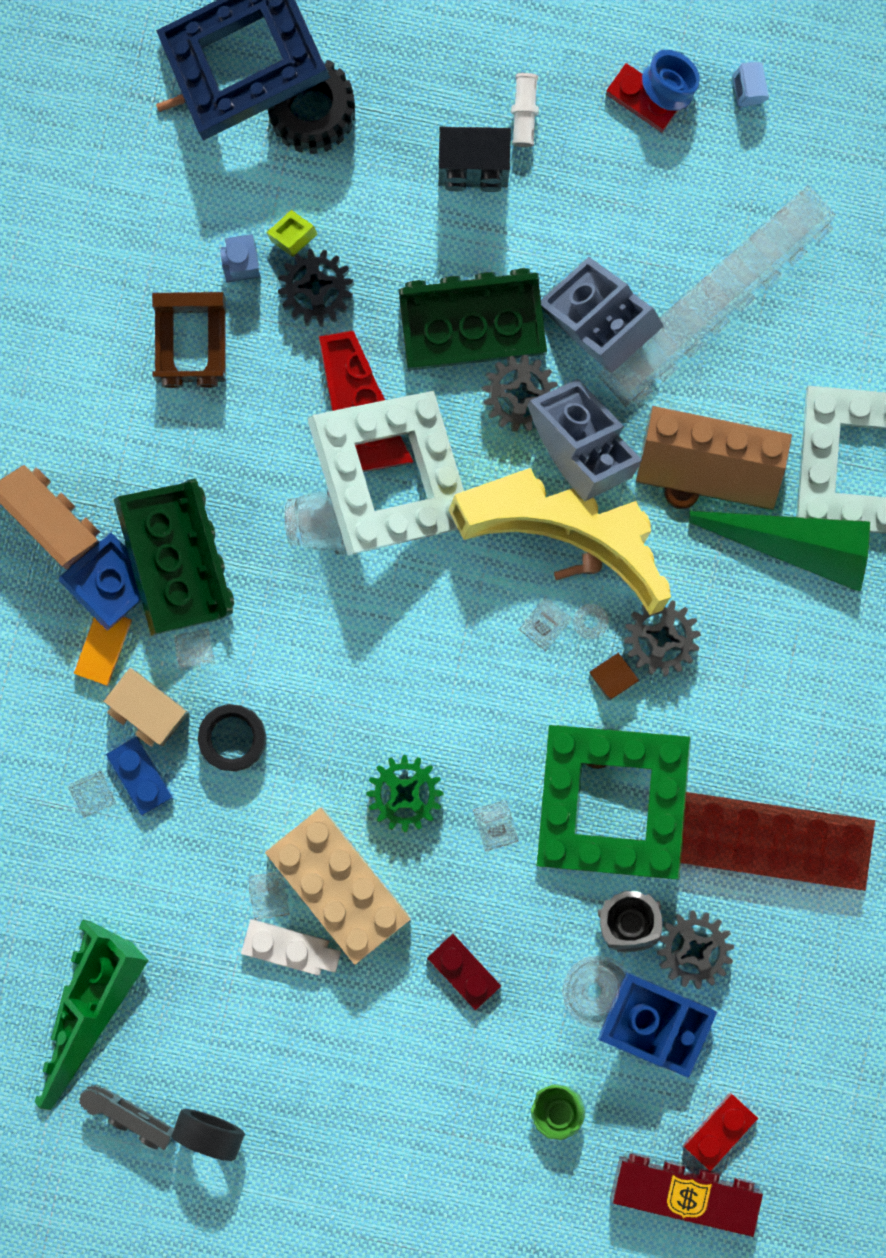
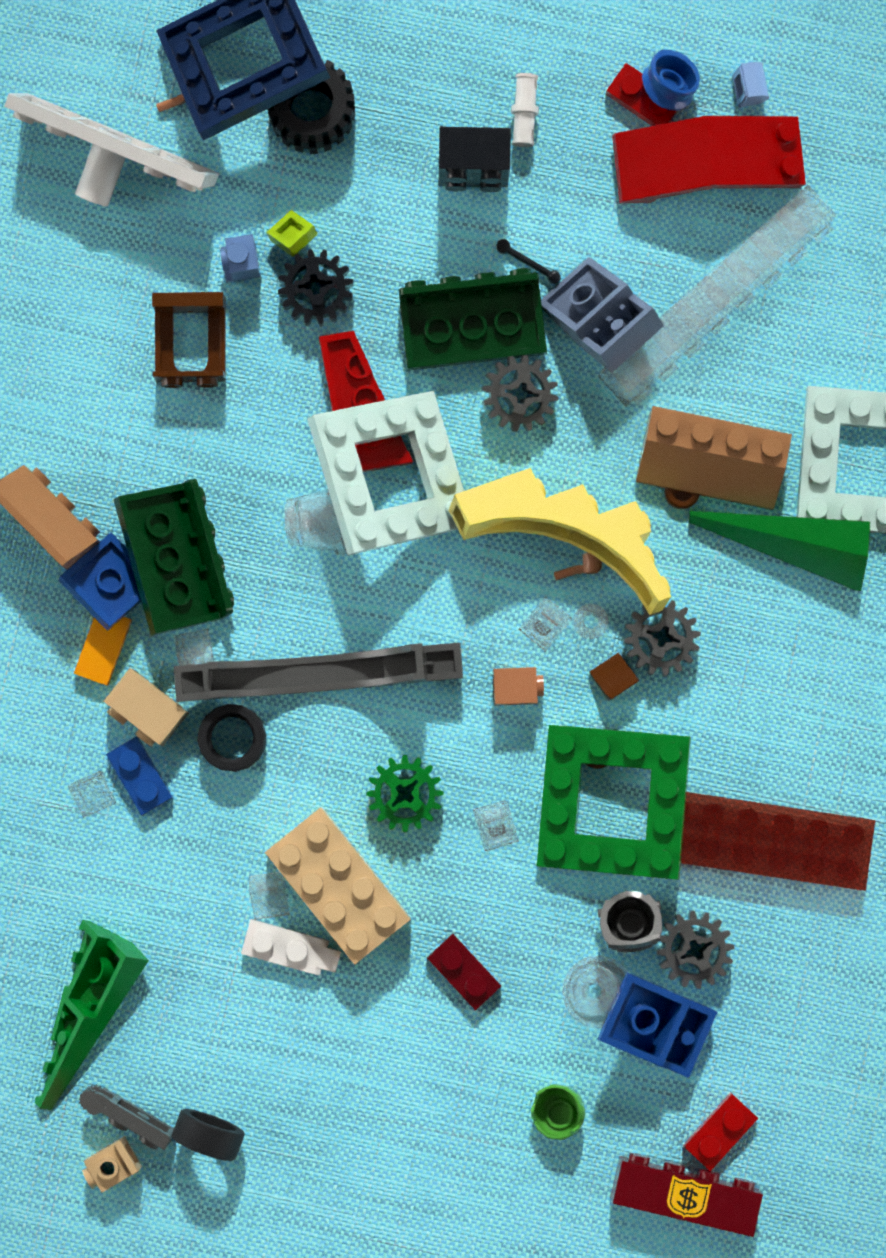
(108, 150): none -> white plate
(122, 1158): none -> tan brick
(318, 673): none -> dark grey slope
(503, 247): none -> black hinge
(517, 686): none -> nougat brick
(583, 439): sand blue slope -> none
(708, 155): none -> red windscreen

